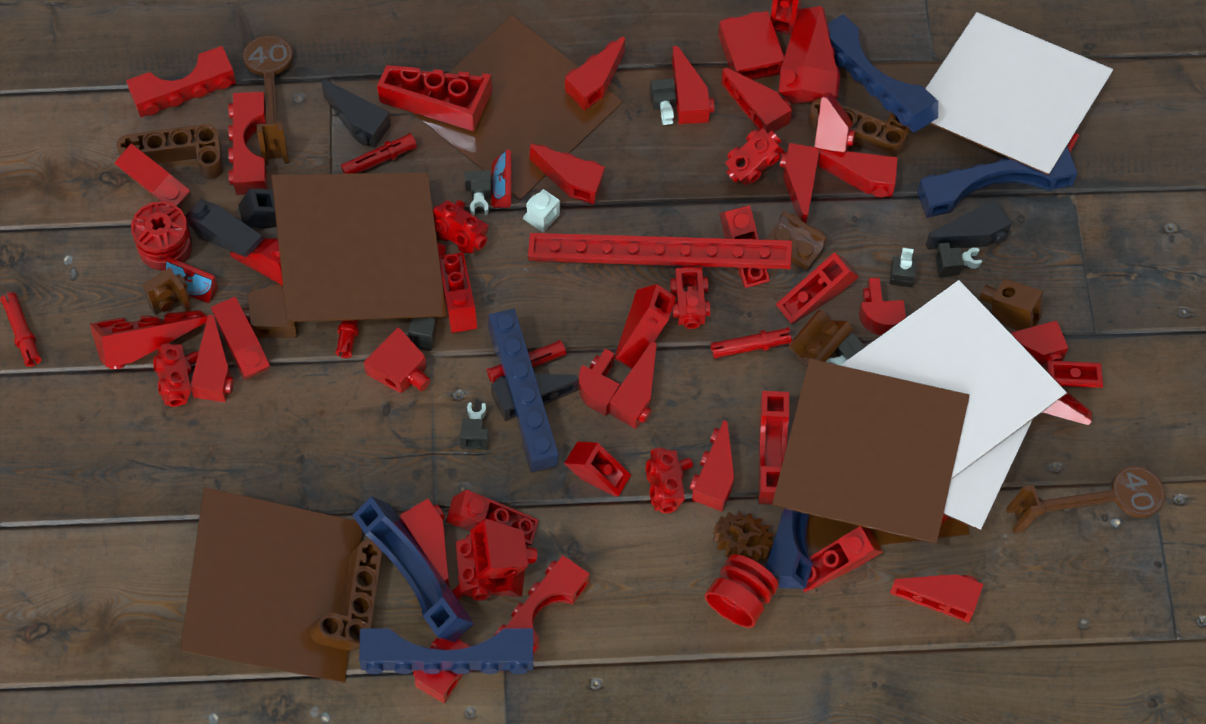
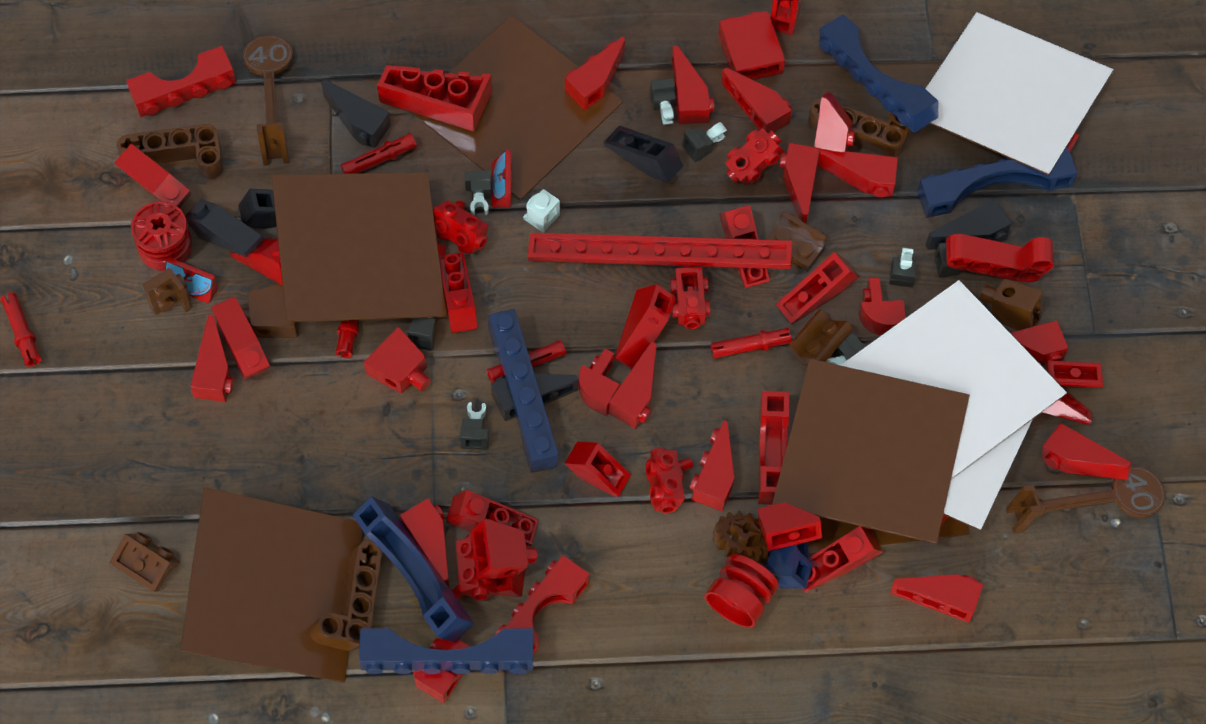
(126, 342): red wedge -> none
(144, 560): none -> reddish brown bracket
(173, 373): red brick -> none
(248, 169): red arch -> none
(572, 175): red slope -> none
(647, 153): none -> black slope
(699, 143): none -> pearl dark grey piece
(787, 526): none -> red slope
(809, 59): red wedge -> none
(999, 258): none -> red beam
(1081, 456): none -> red slope

